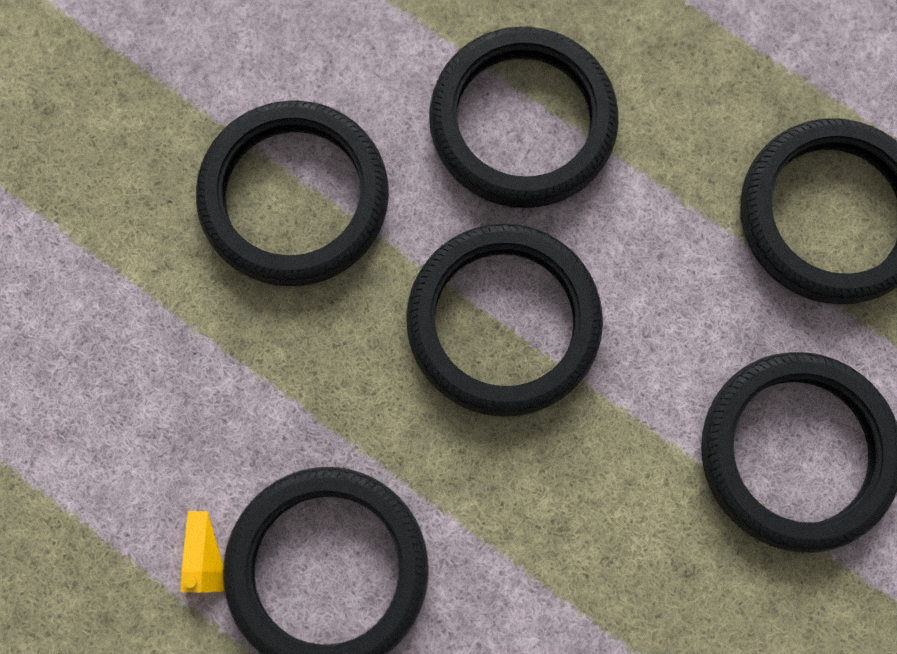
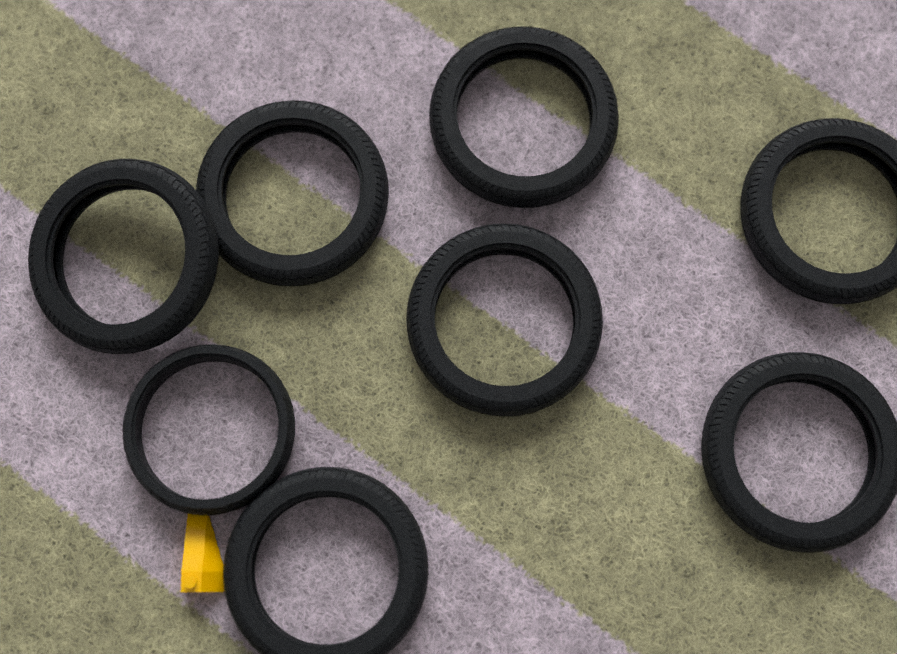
(55, 224): none -> black tyre
(149, 385): none -> black tyre

